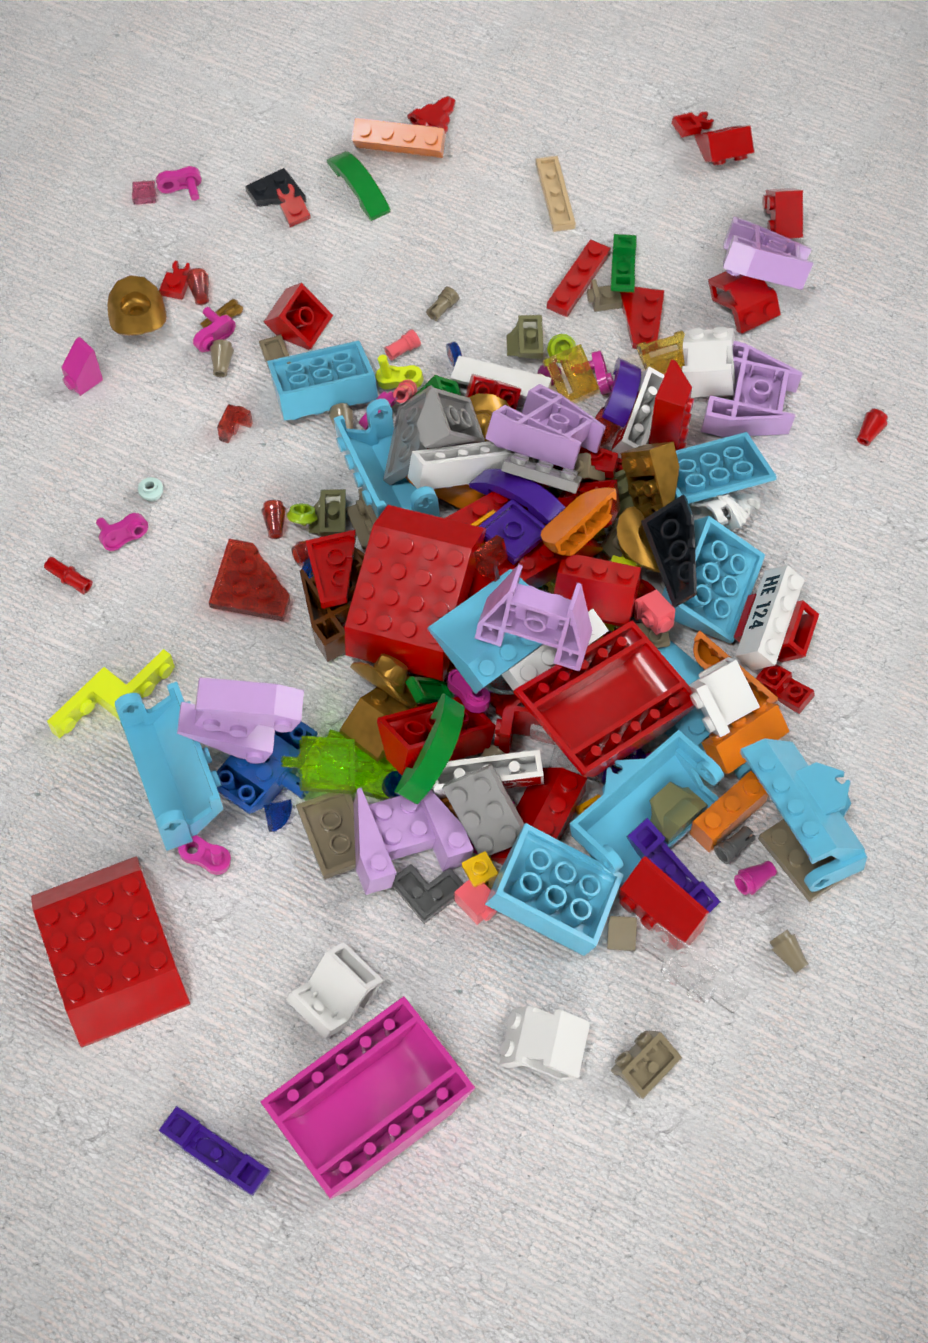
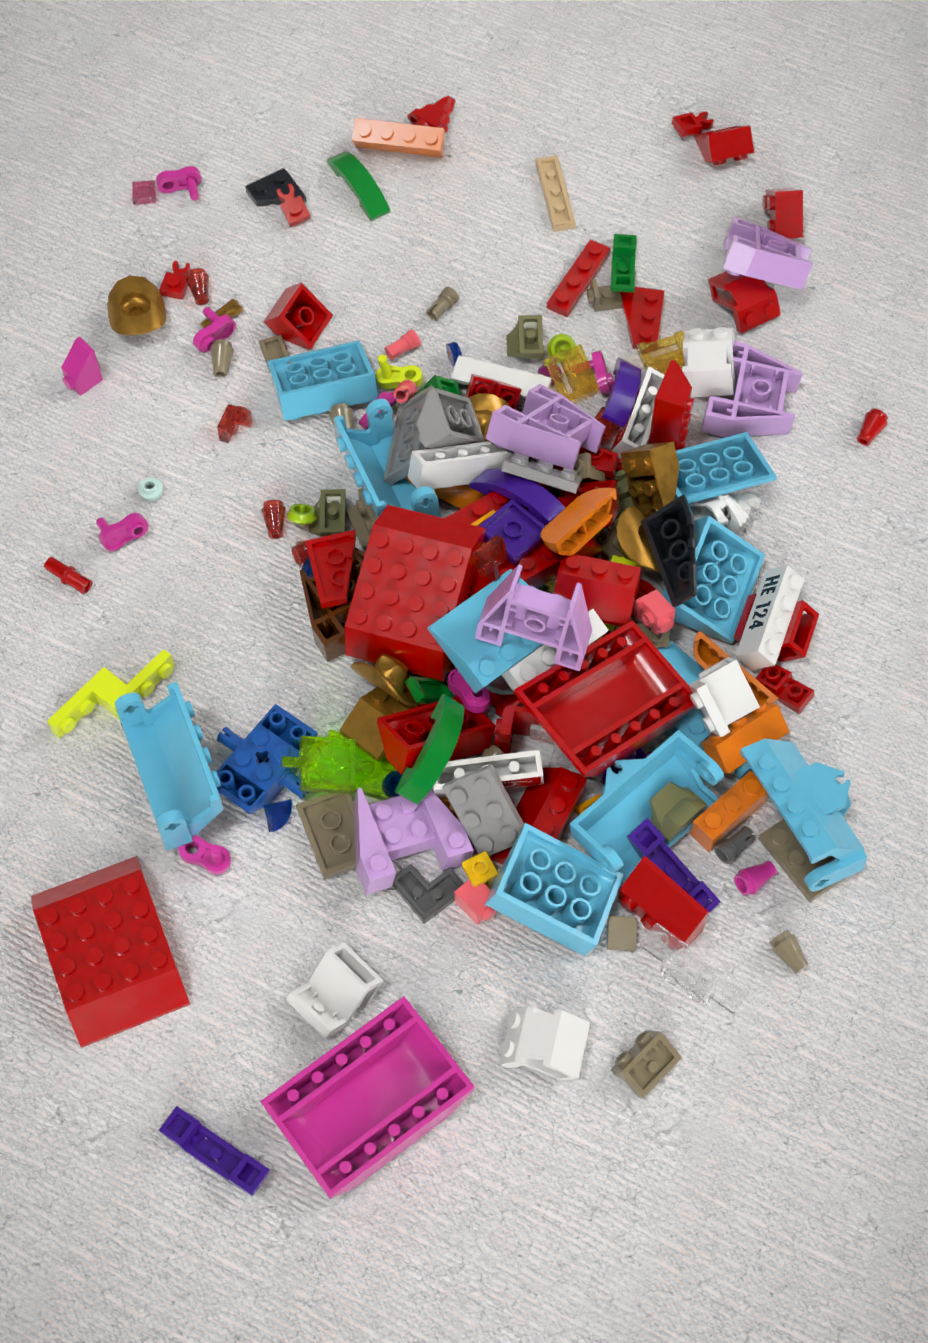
(240, 716): lavender wedge -> none
(248, 584): clear red plate -> none

